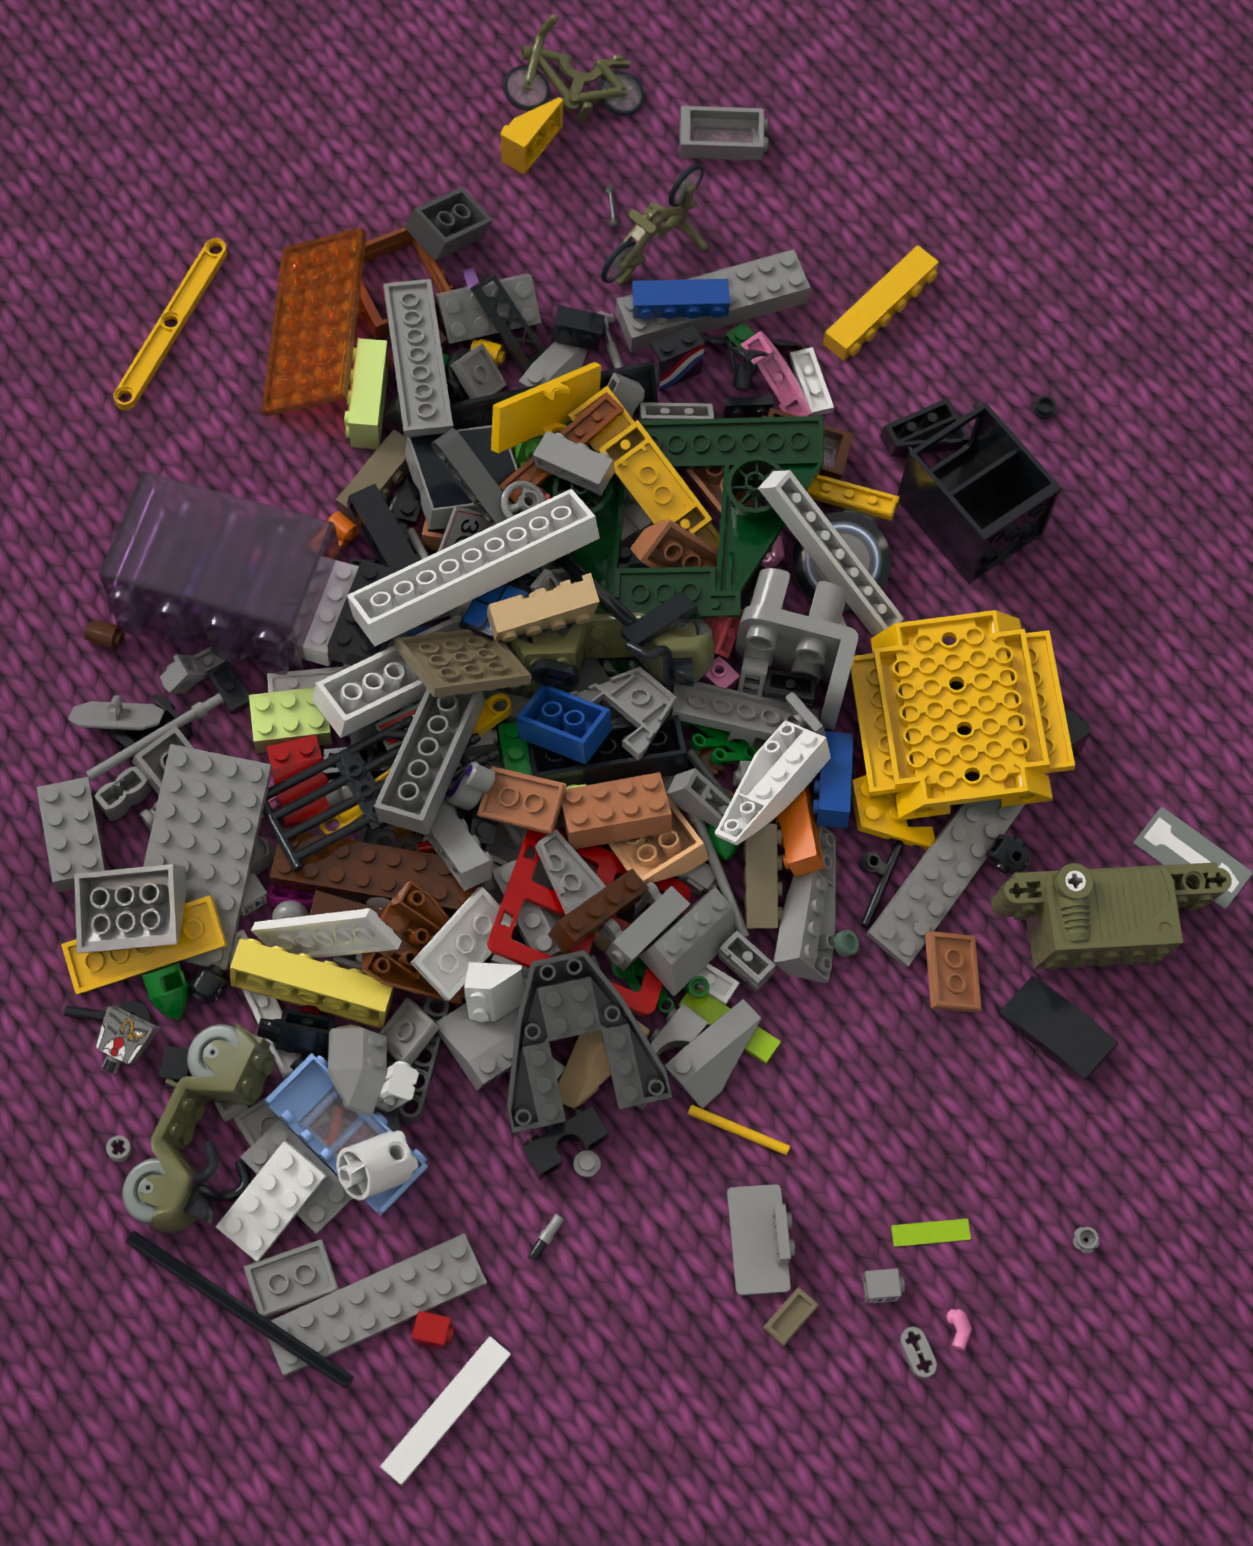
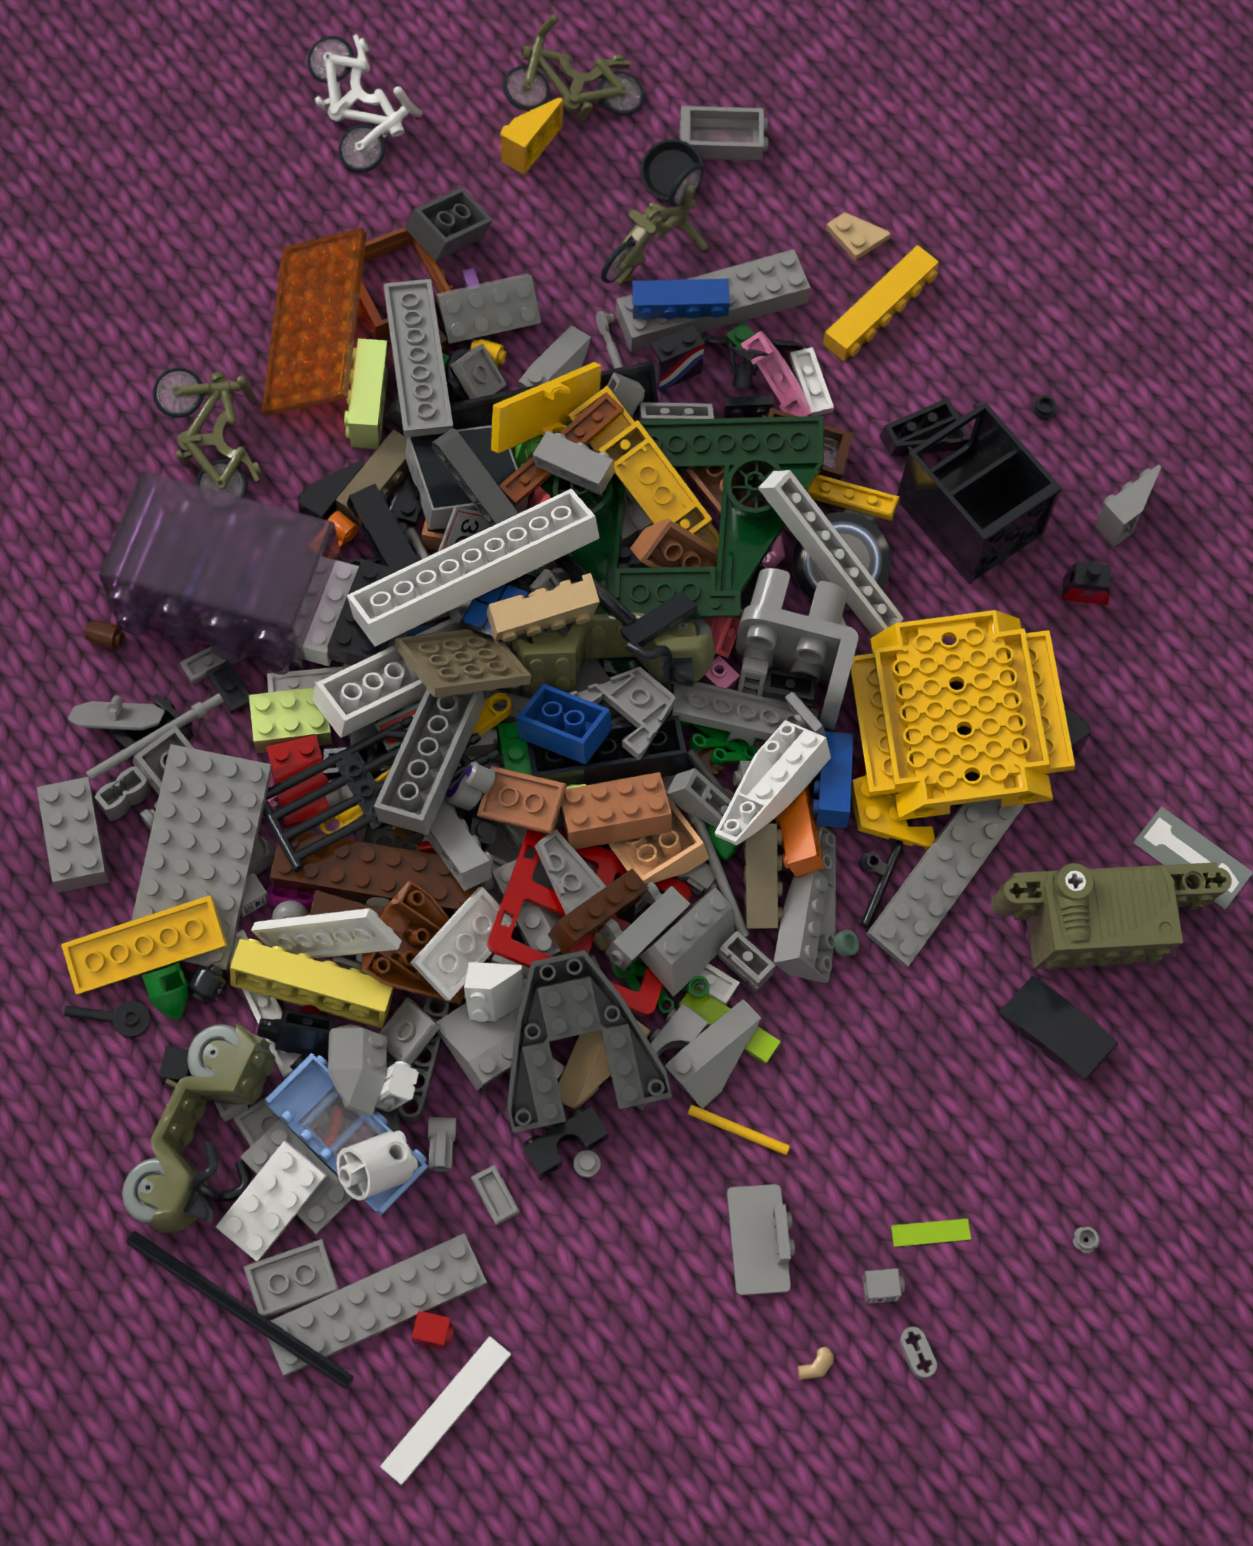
(111, 1152): light grey bush -> none
(123, 1038): torso -> none
(129, 907): light grey slope -> none
(163, 337): yellow beam -> none
(179, 394): none -> olive piece
(181, 674): light grey brick -> none
(321, 496): none -> black slope
(362, 145): none -> piece
(441, 1137): none -> light grey piece
(495, 1195): none -> light grey tile
(499, 324): black fence -> none
(529, 493): light grey piece -> none
(545, 1237): light grey piece -> none
(555, 674): black beam -> none
(578, 328): black brick -> none
(610, 190): dark grey hinge -> none
(665, 164): none -> black piece
(790, 1317): dark tan tile -> none
(819, 1367): none -> tan arm
(856, 235): none -> tan wing
(953, 972): nougat tile -> none
(962, 1327): bright pink arm -> none
(1009, 854): black brick -> none
(1087, 583): none -> black torso
(1123, 510): none -> light grey slope

